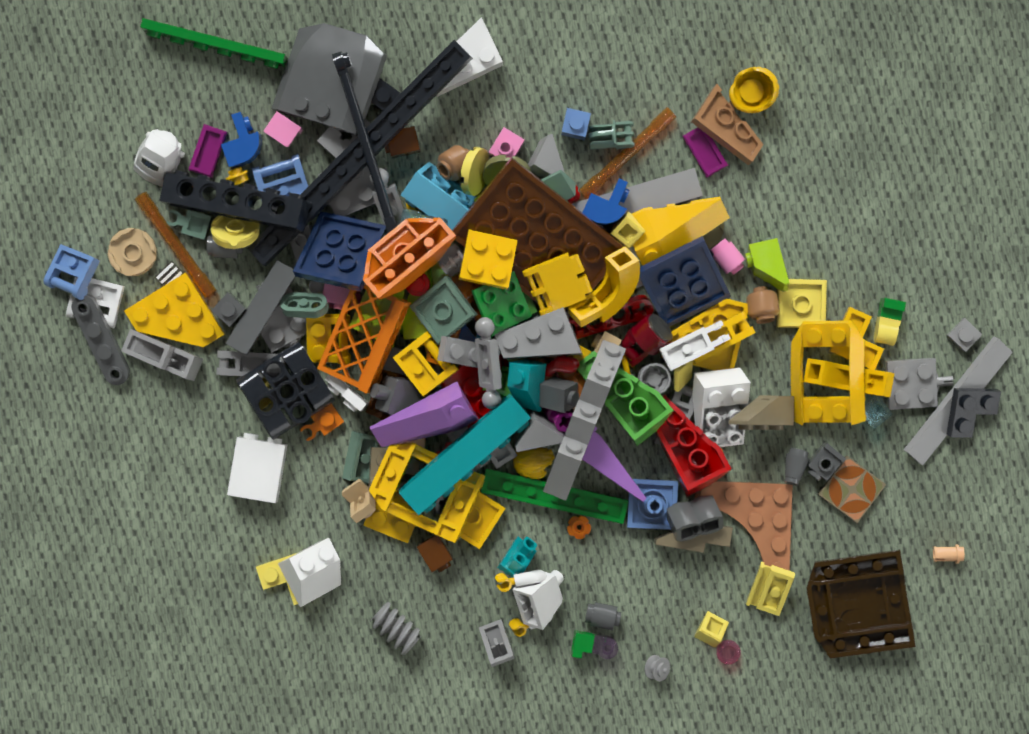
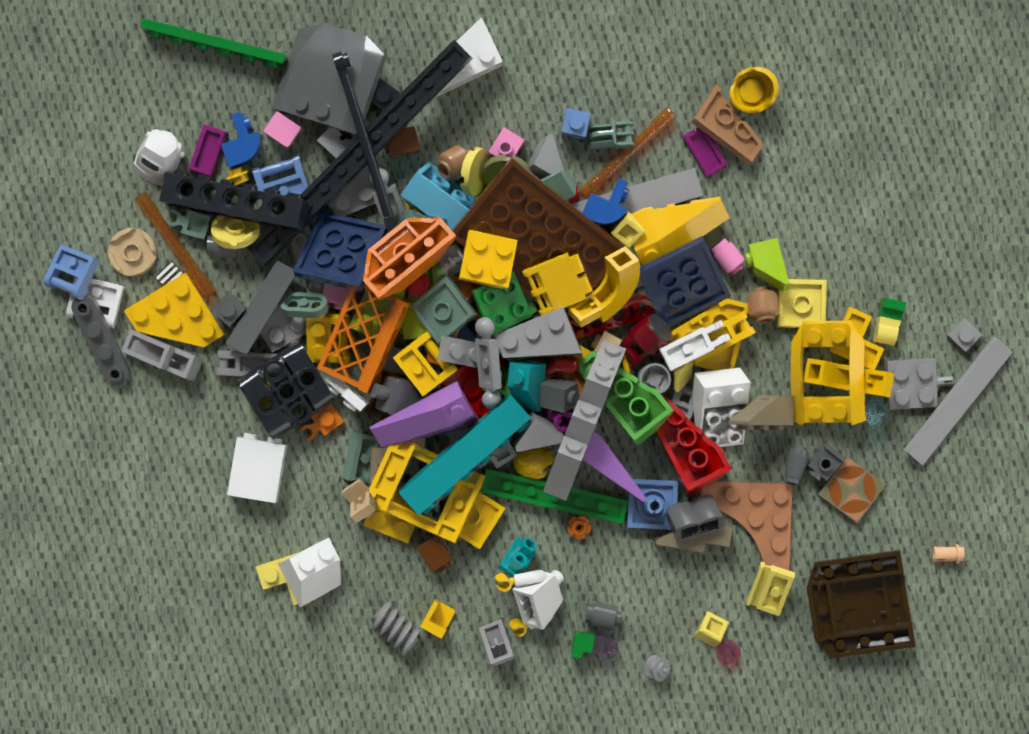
(438, 618): none -> yellow panel
(965, 406): black plate -> none

